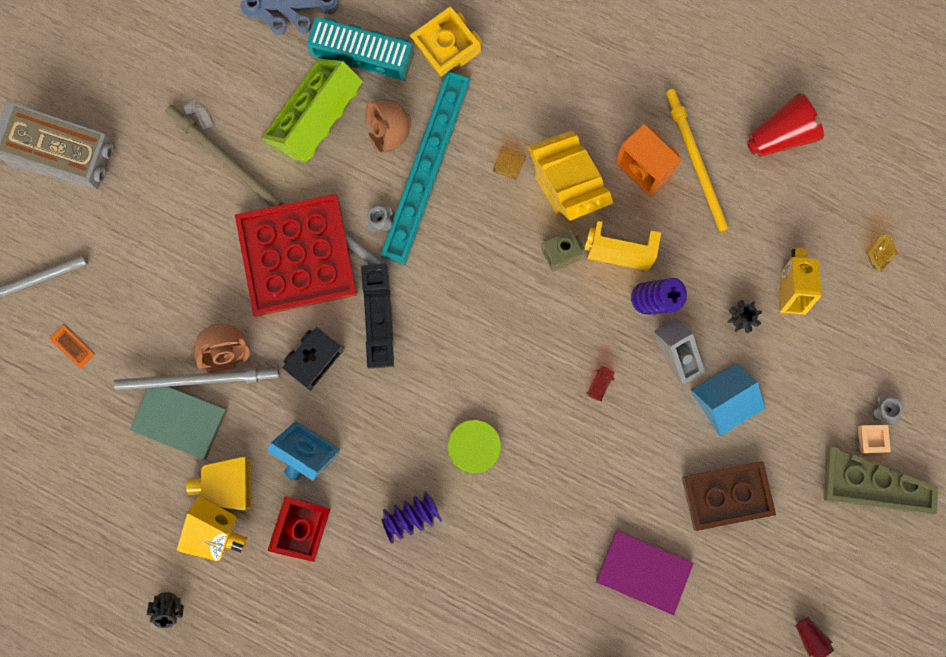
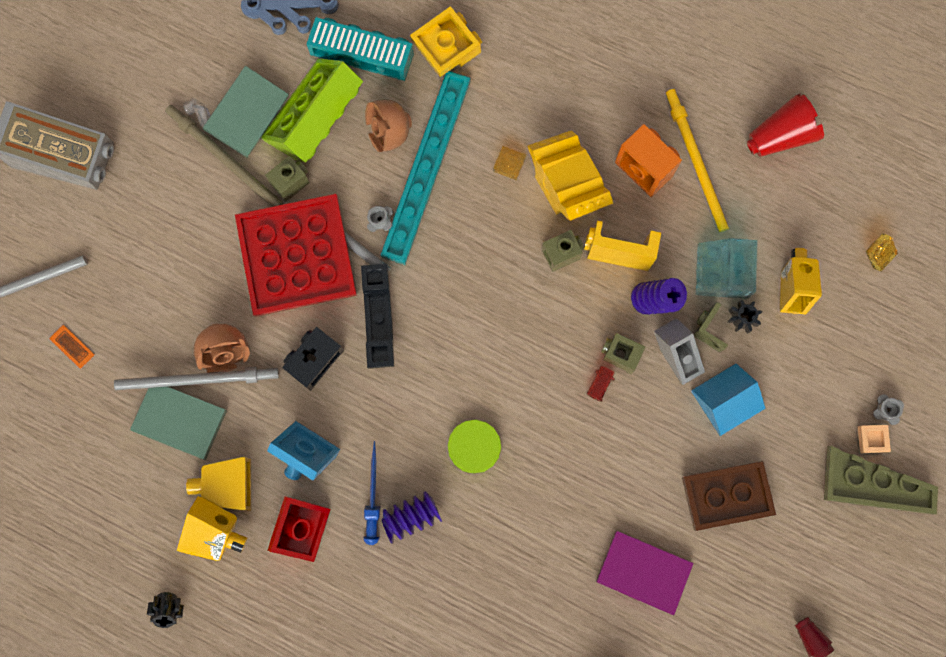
(246, 111): none -> sand green tile
(288, 178): none -> olive brick
(372, 512): none -> blue sword
(632, 350): none -> olive brick
(704, 320): none -> olive bracket
(727, 268): none -> clear light blue slope

